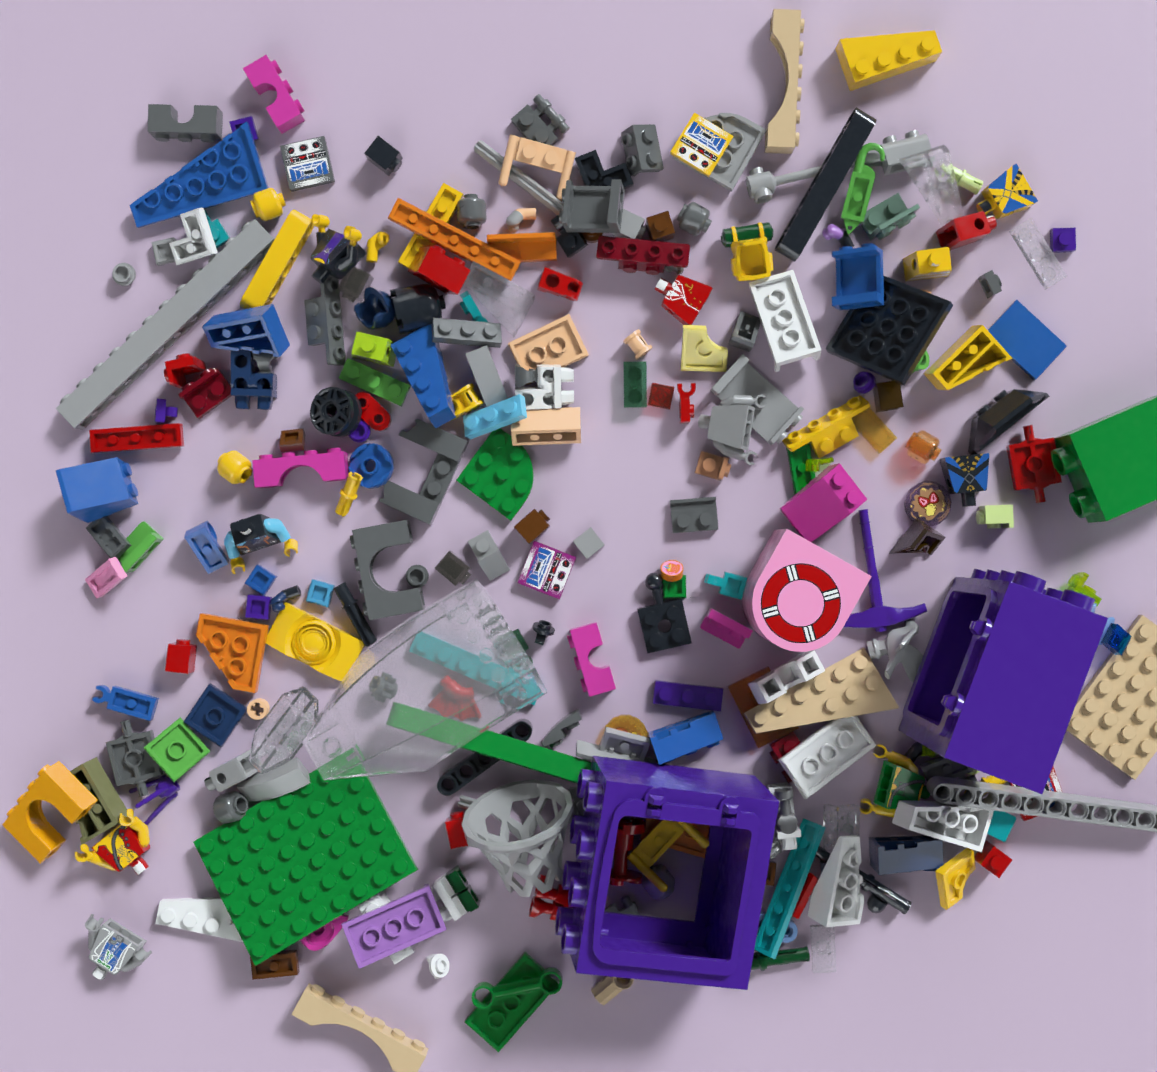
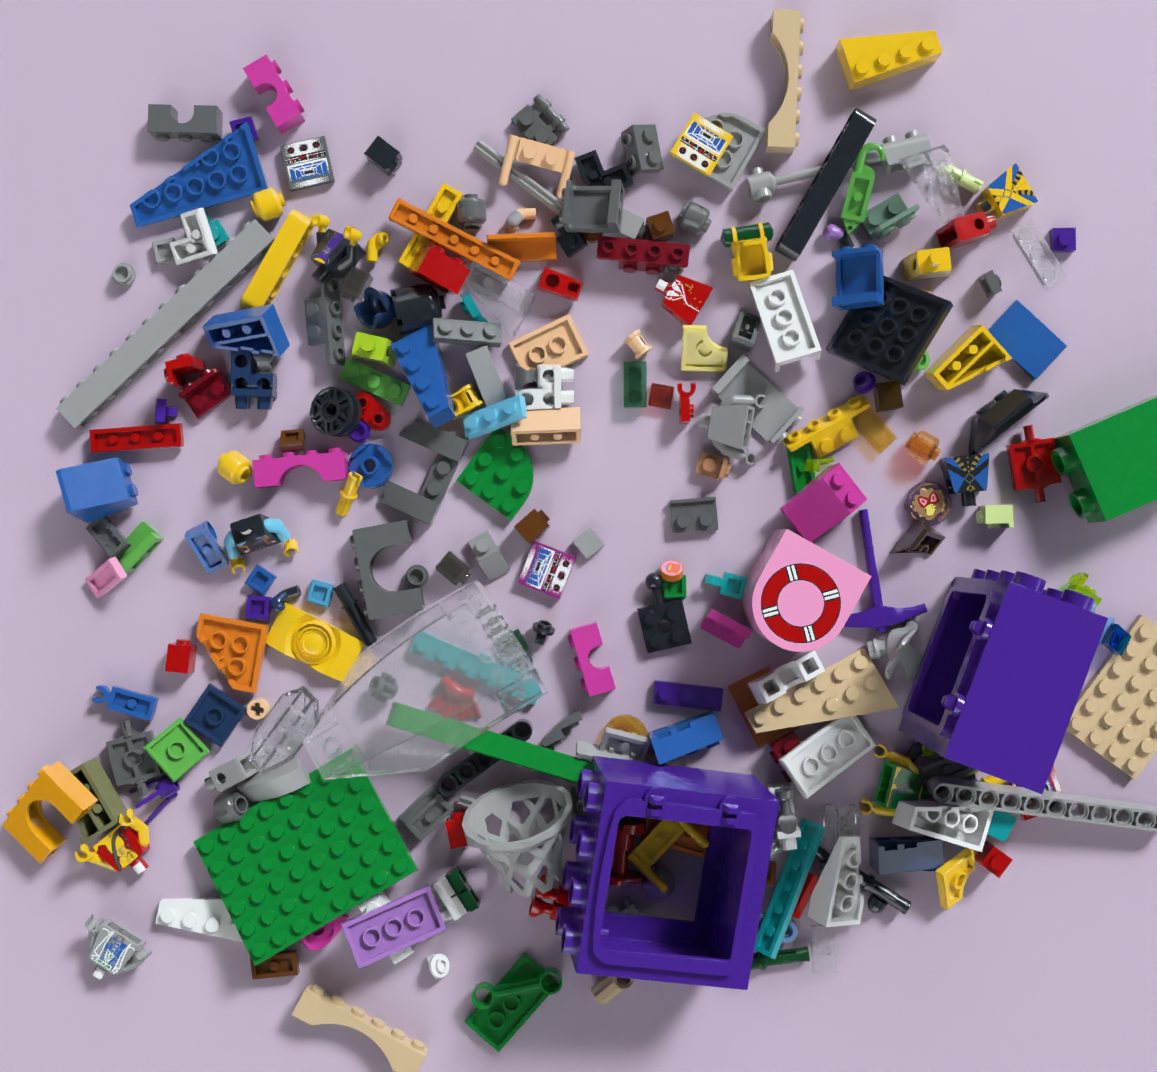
(426, 813): none -> dark grey plate

